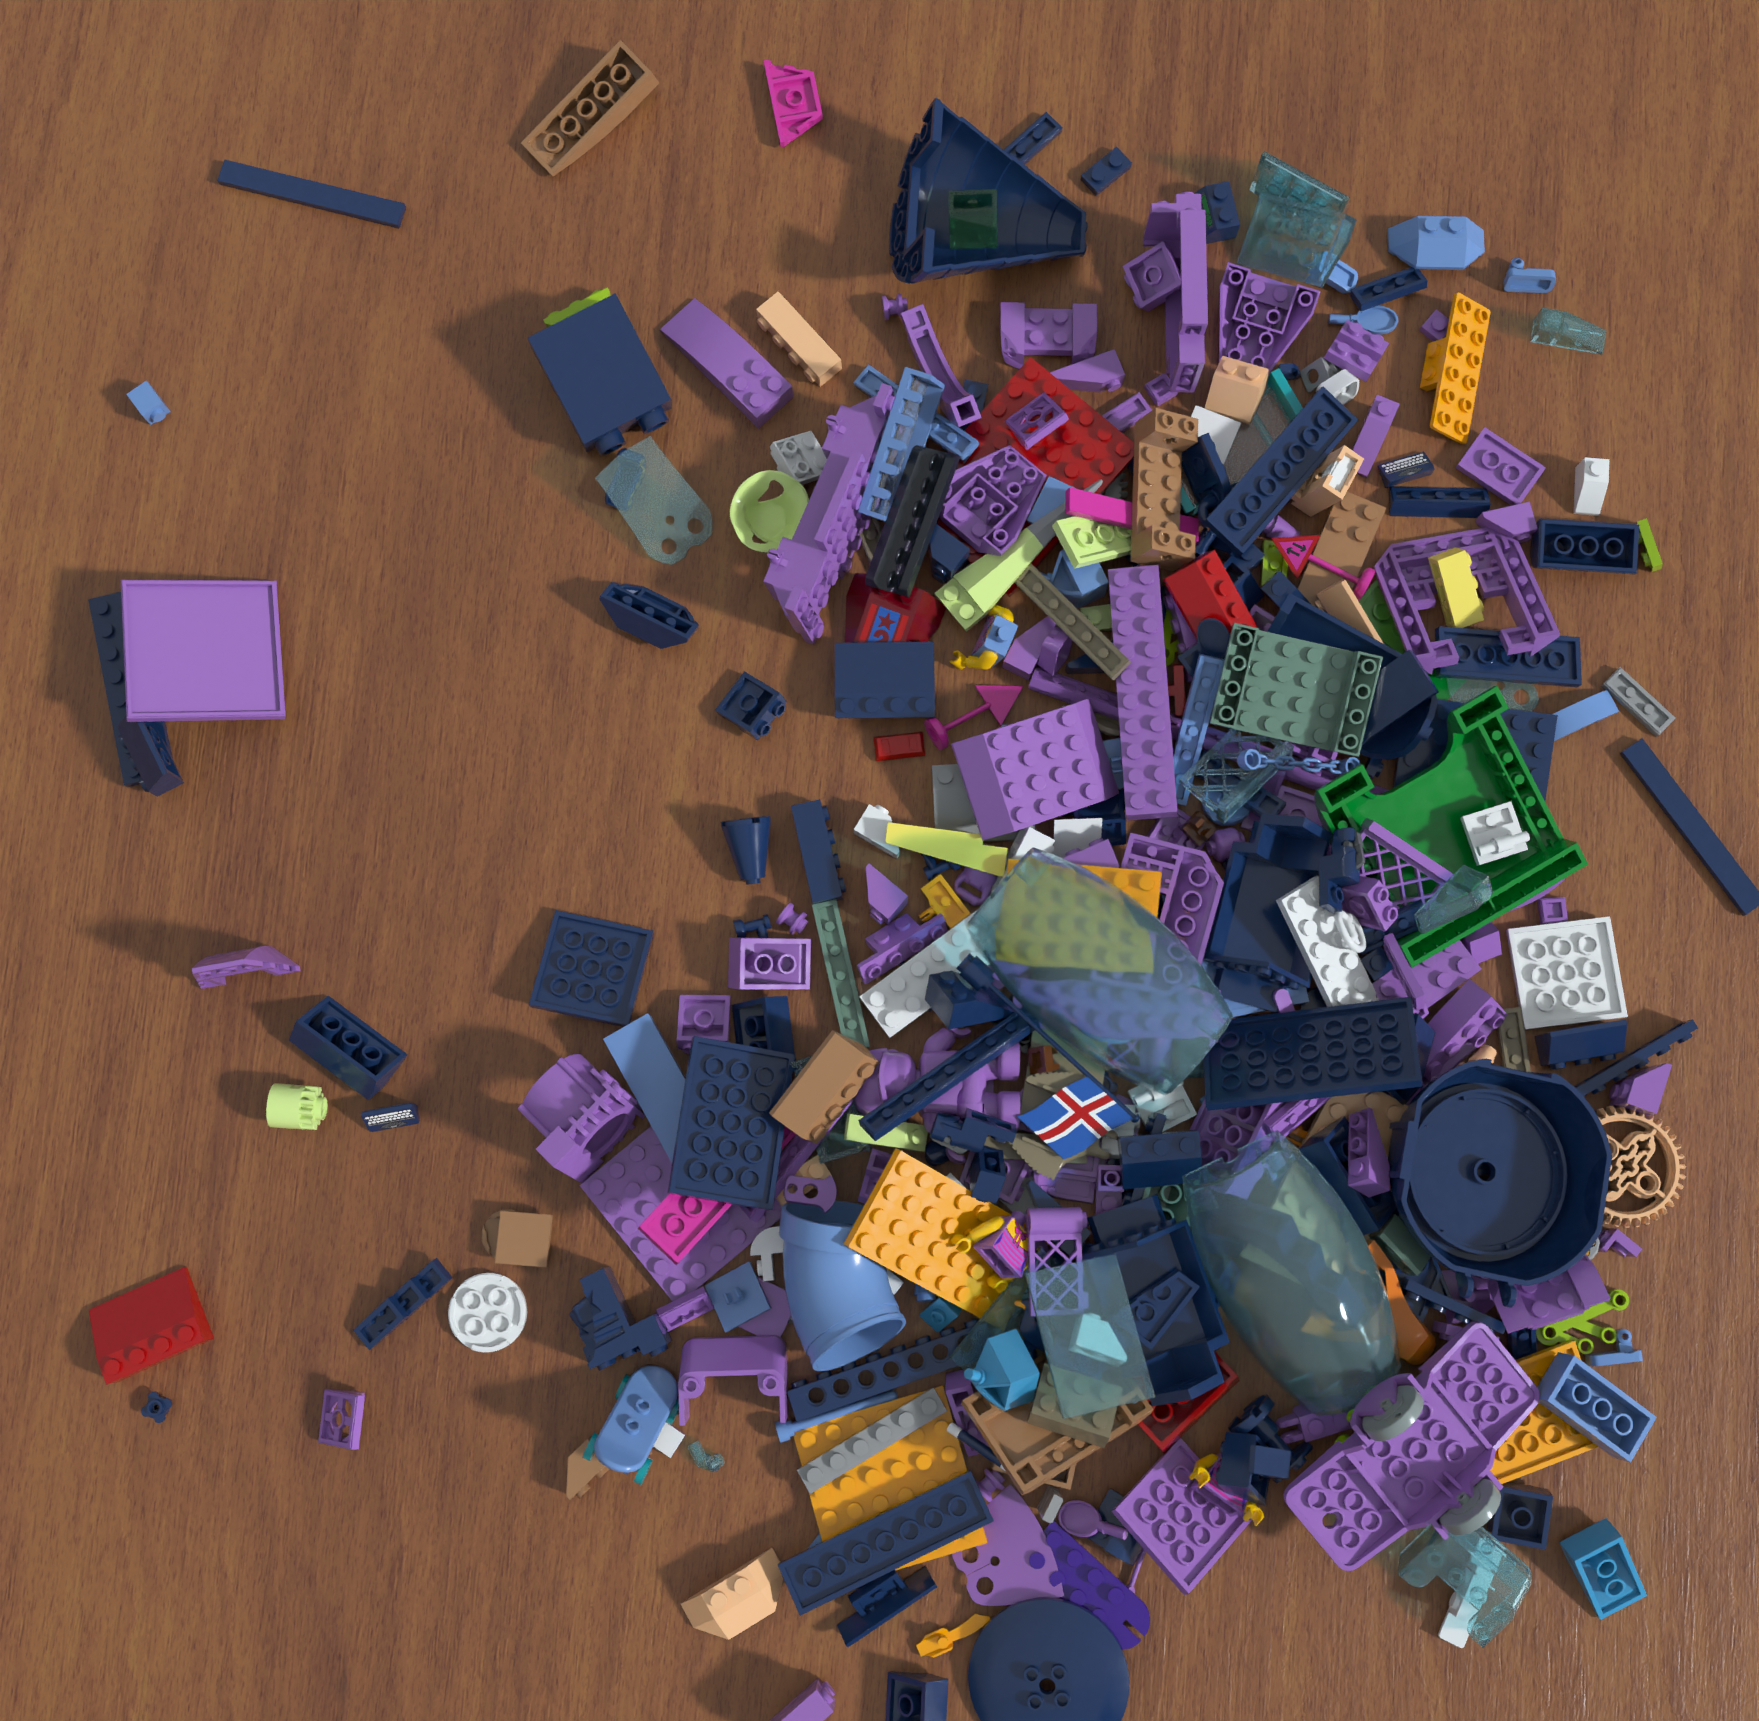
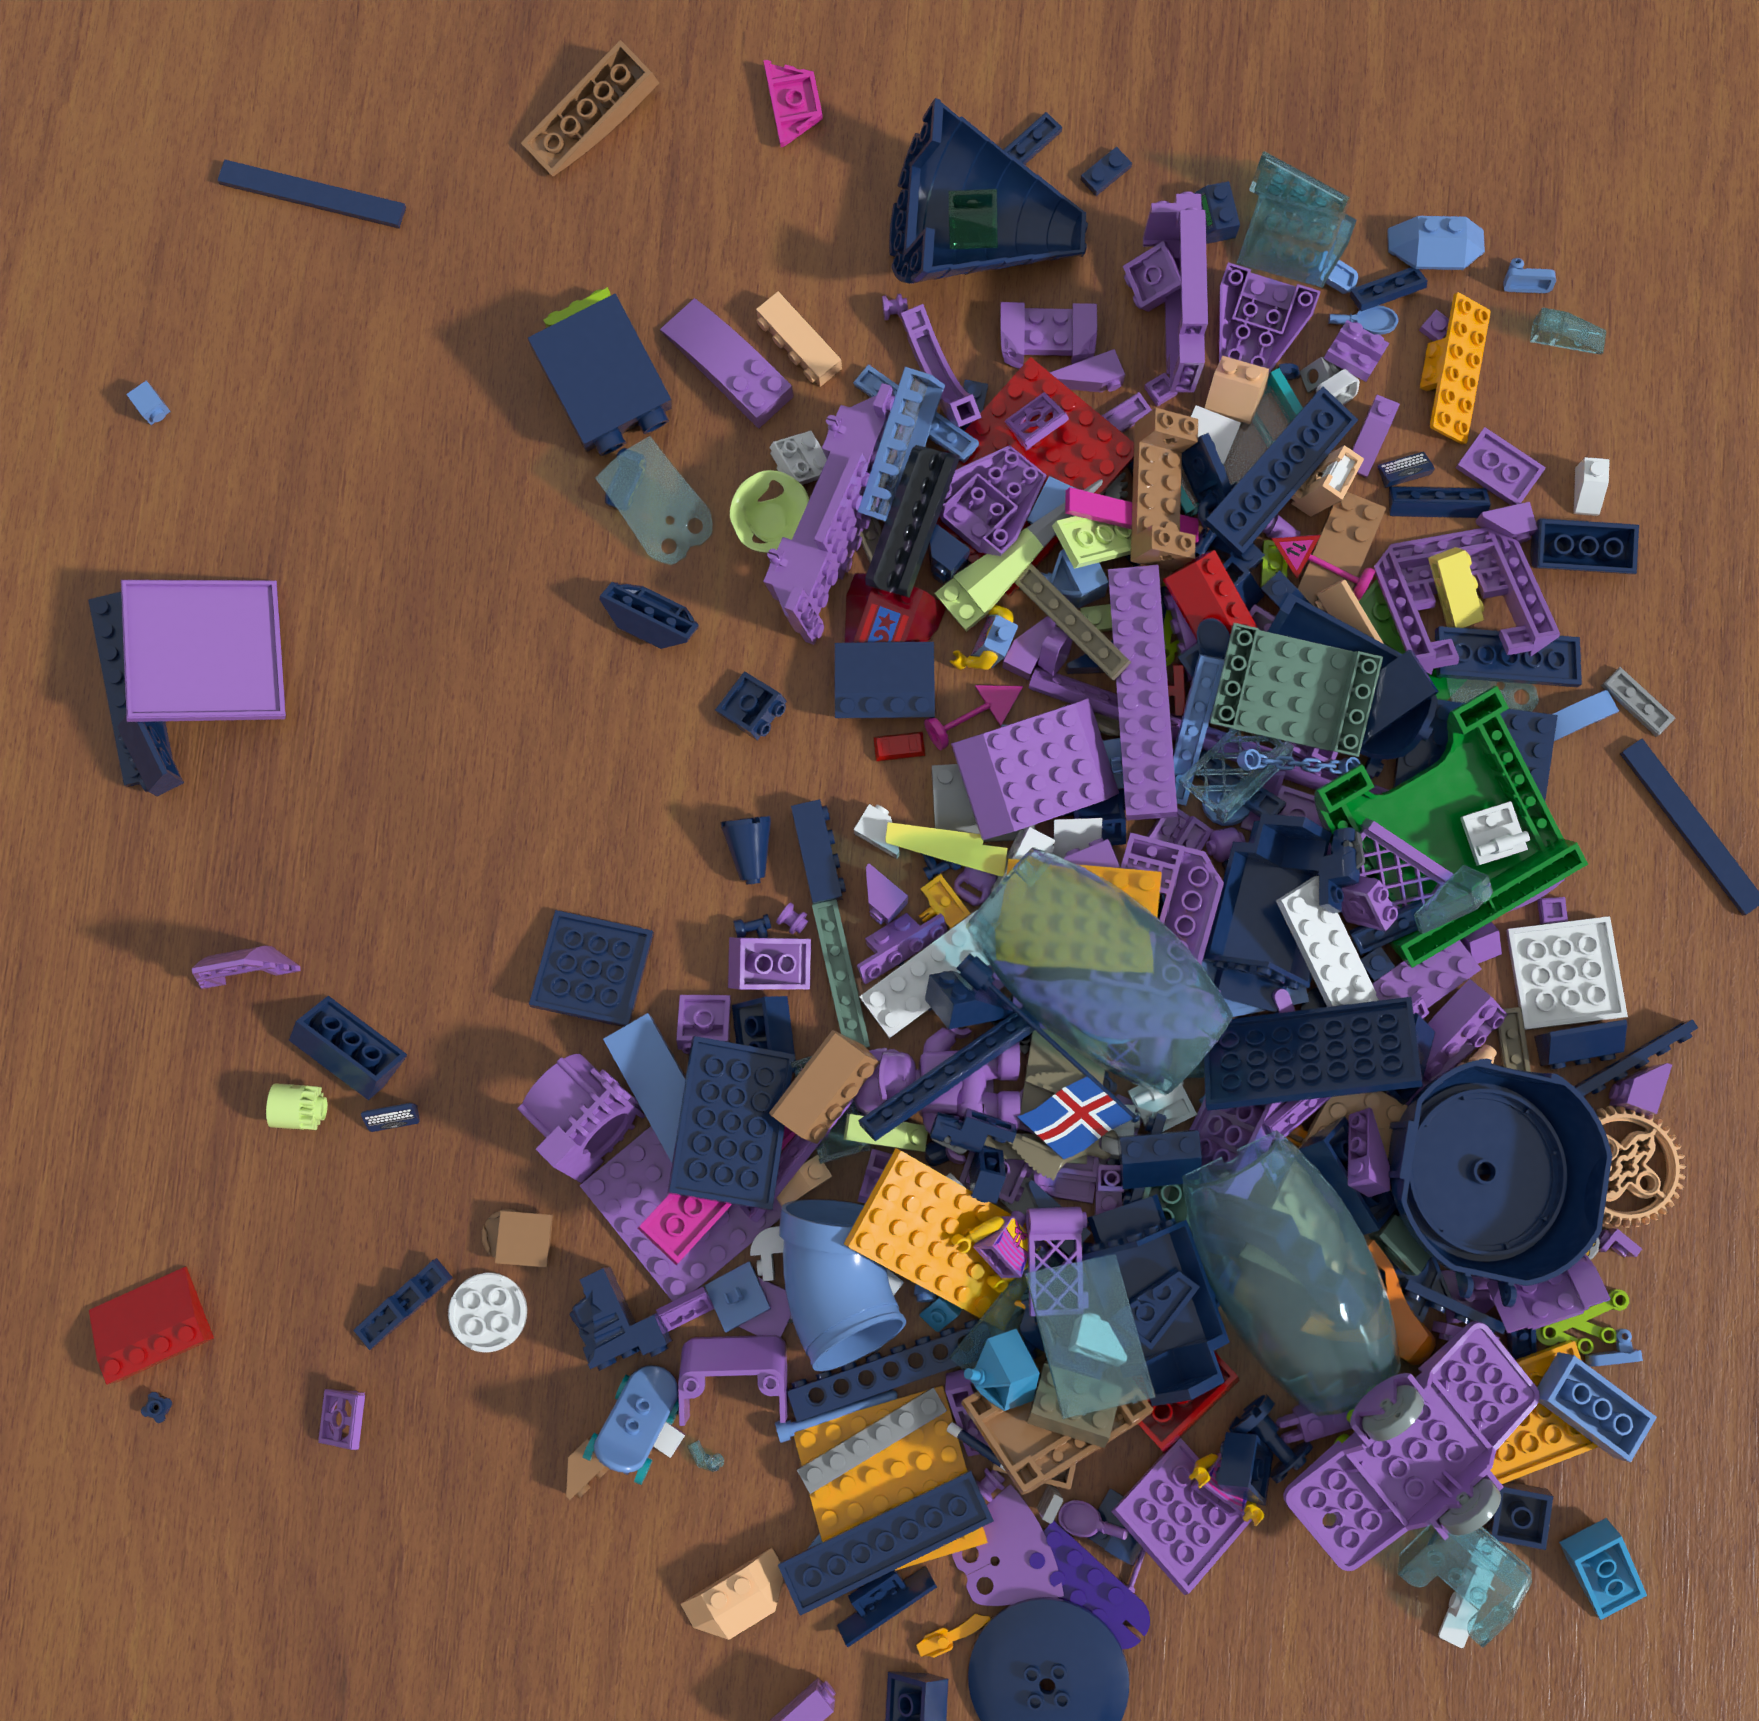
(826, 1192): medium lavender piece -> none
(1042, 1059): reddish brown tile -> none
(1198, 829): reddish brown tile -> none
(1269, 1462): dark blue slope -> none
(1350, 931): white piece -> none
(1404, 971): medium lavender tile -> none
(1650, 555): lime plate -> none

